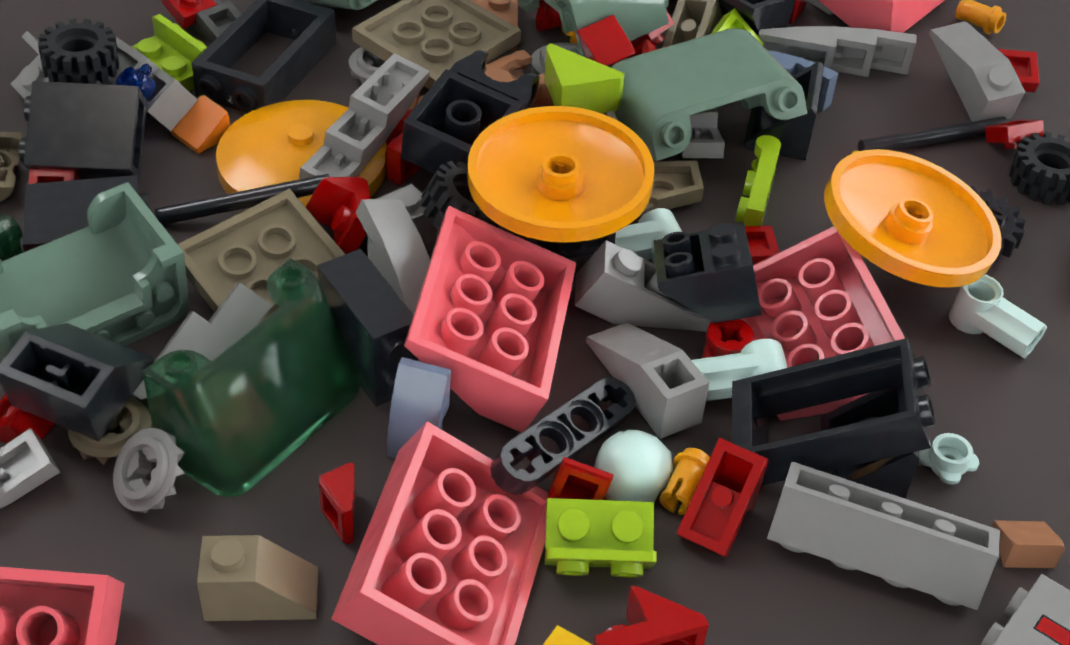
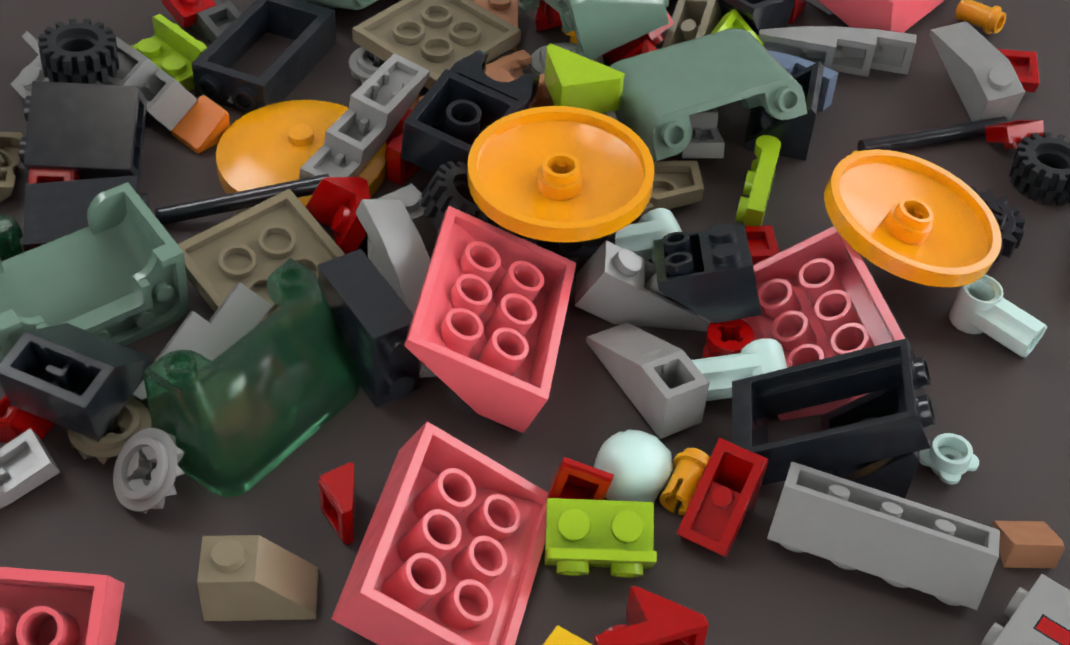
(138, 77): clear blue plate -> none
(418, 397): sand blue slope -> none
(562, 430): black beam -> none
(605, 41): red slope -> none

